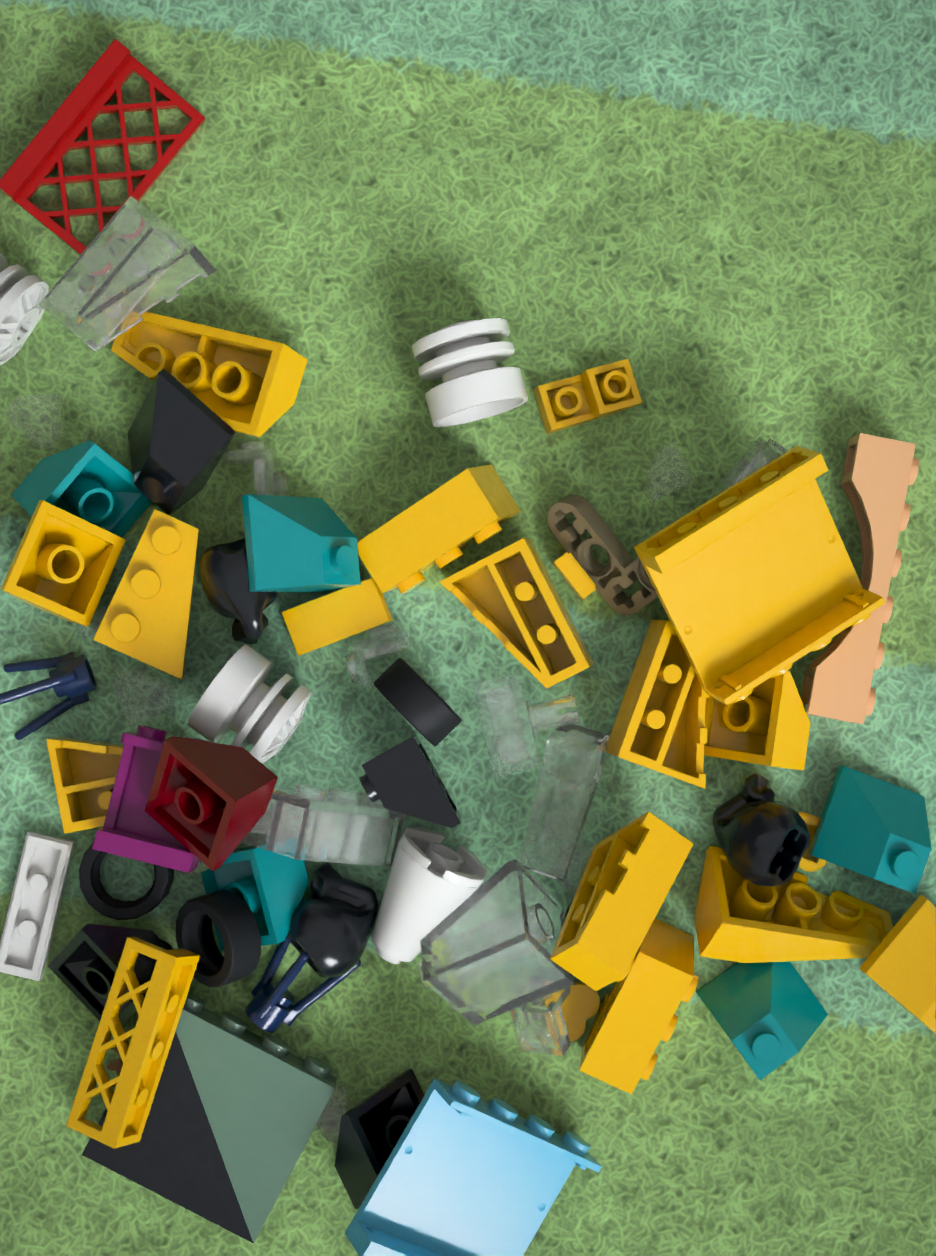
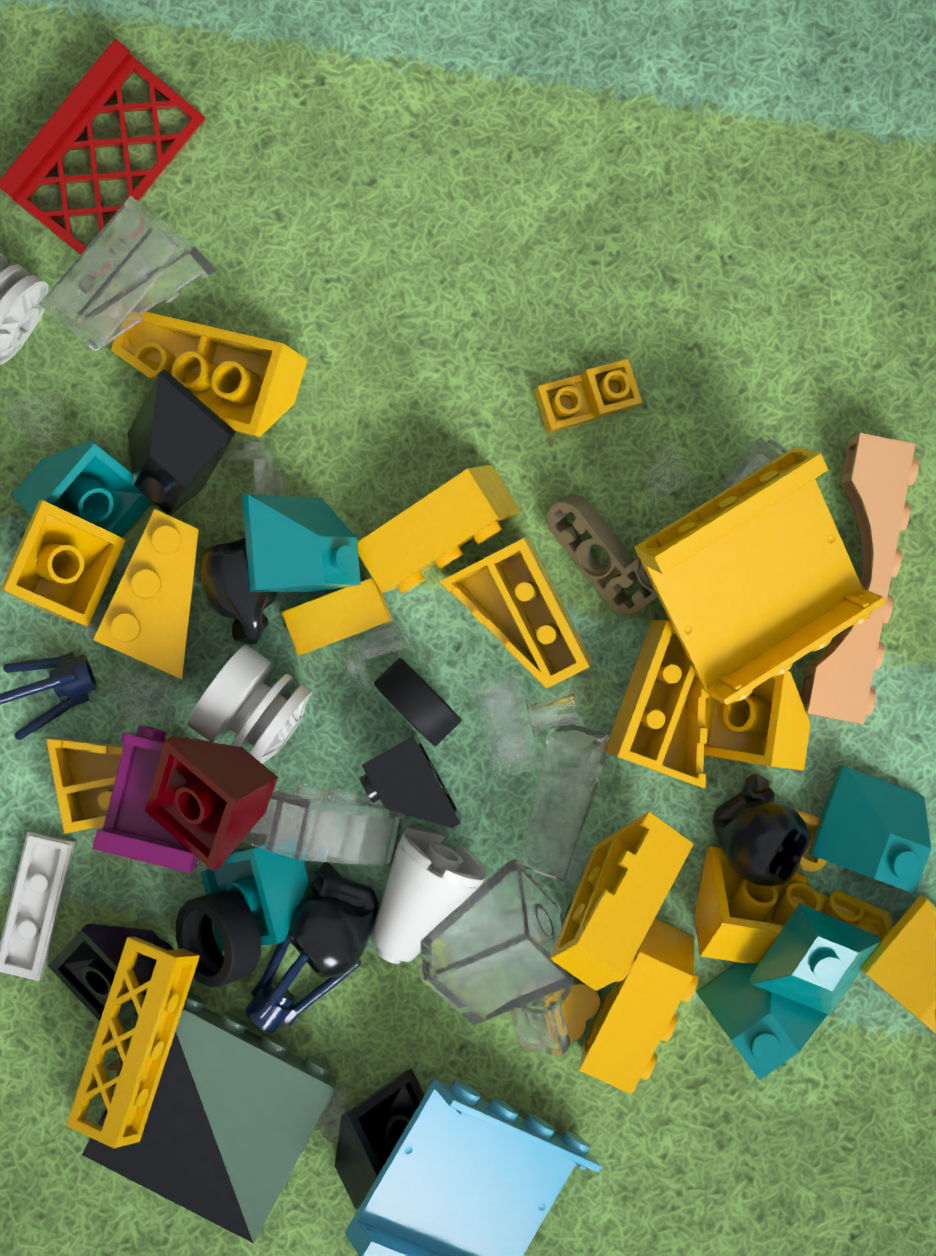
(113, 908): black tyre -> none
(467, 362): white wheel -> none
(574, 575): yellow tile -> none
(814, 959): none -> teal slope

